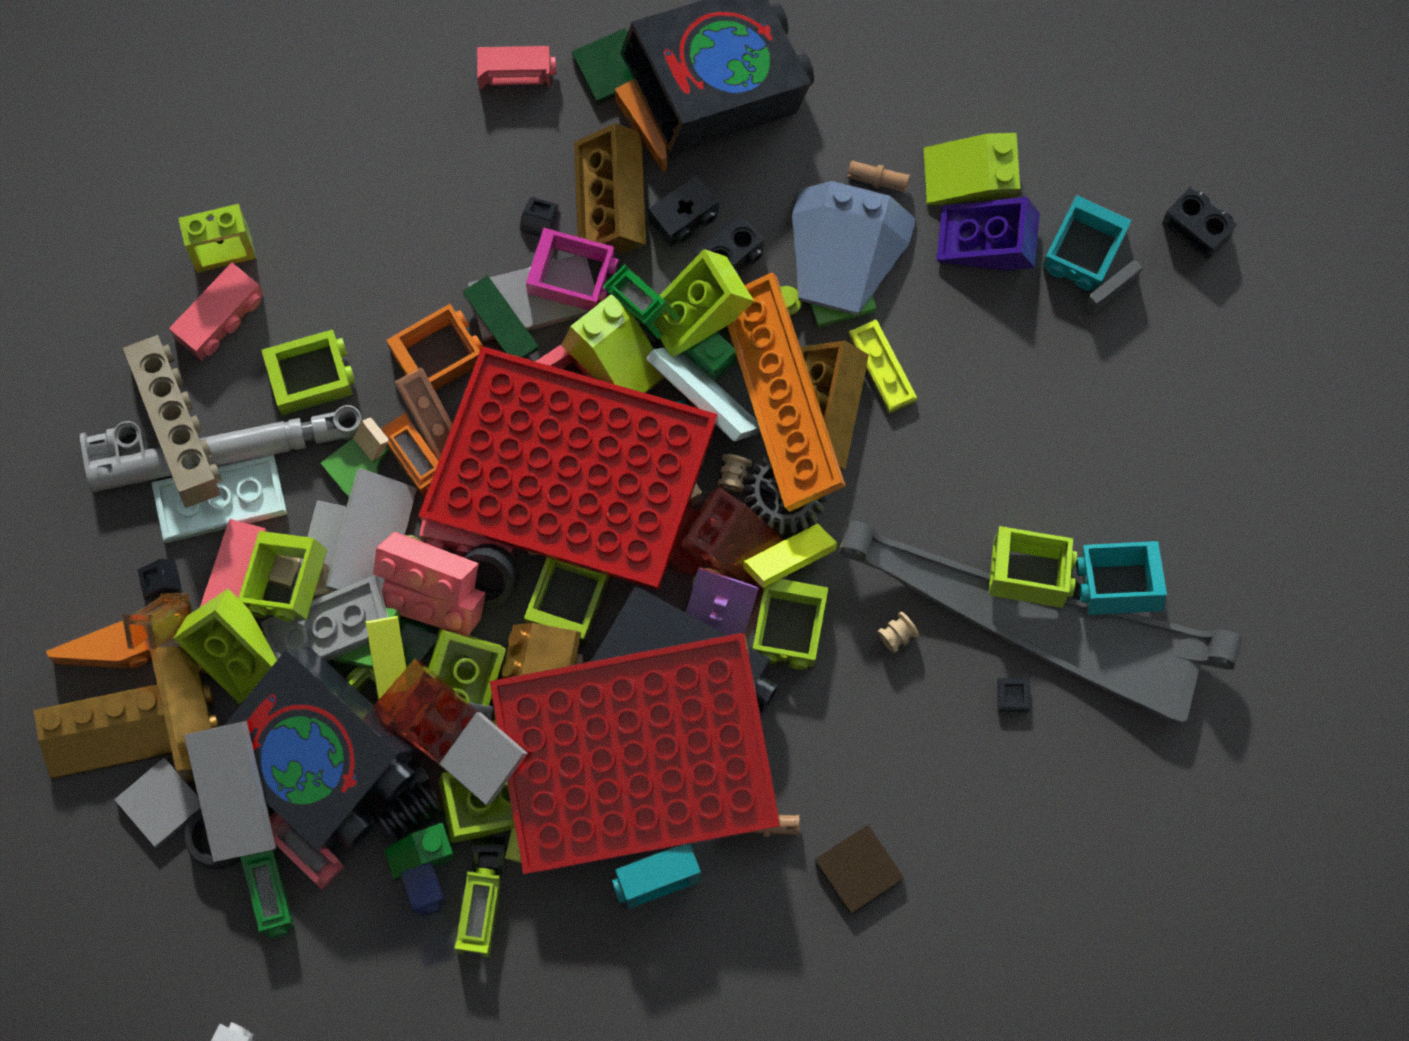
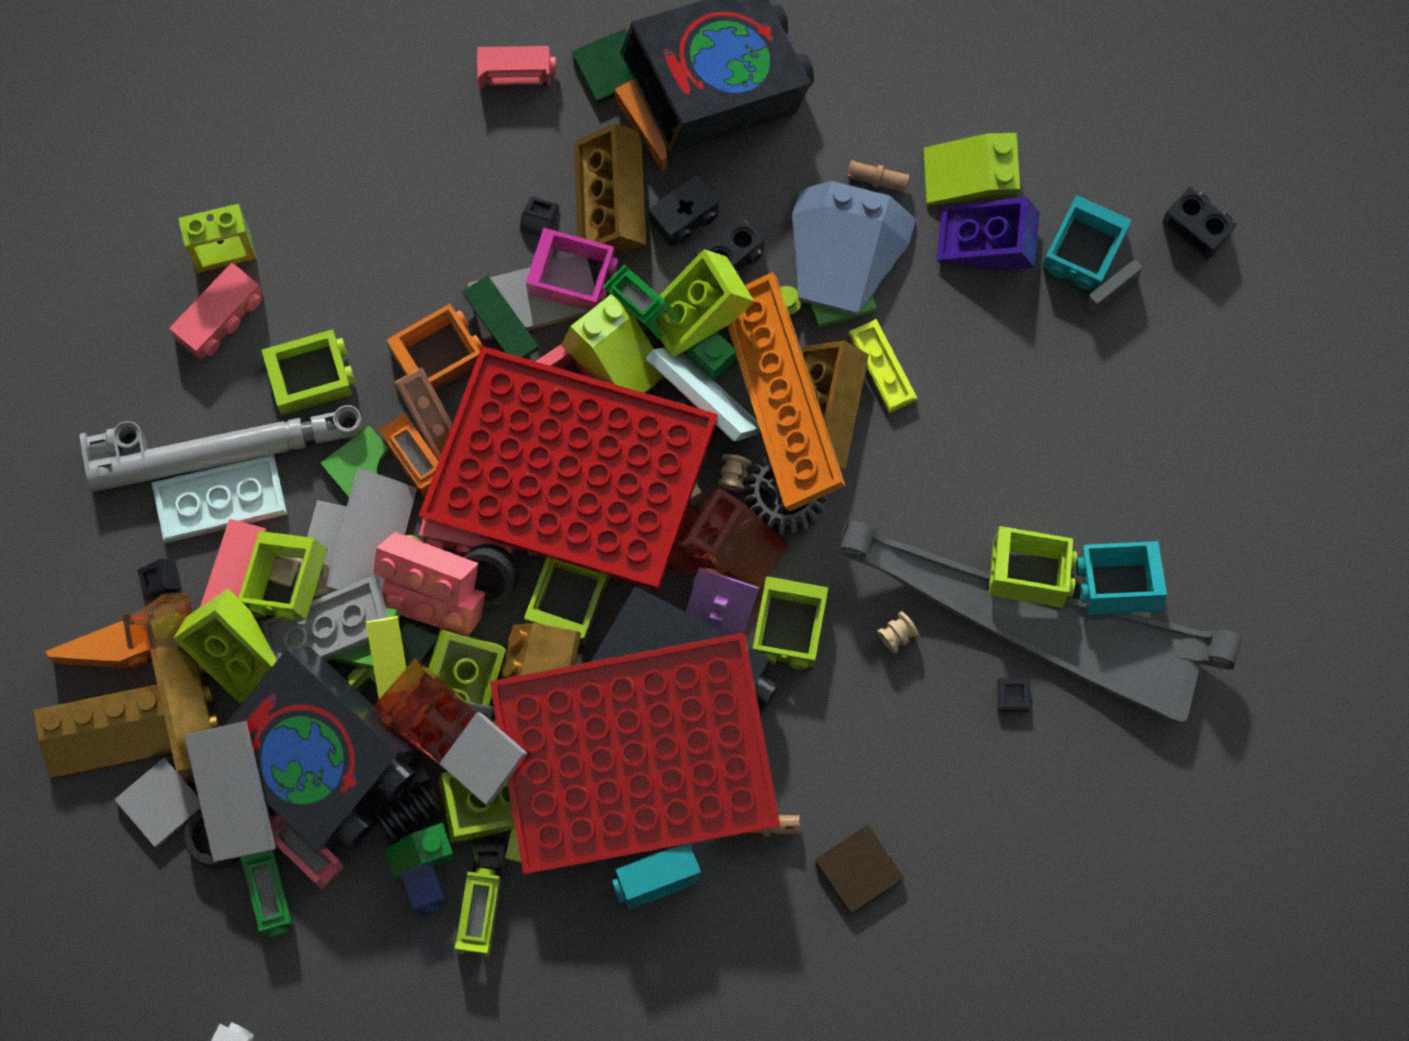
(192, 484): dark tan brick -> none
(371, 439): tan tile -> none
(790, 555): neon yellow tile -> none

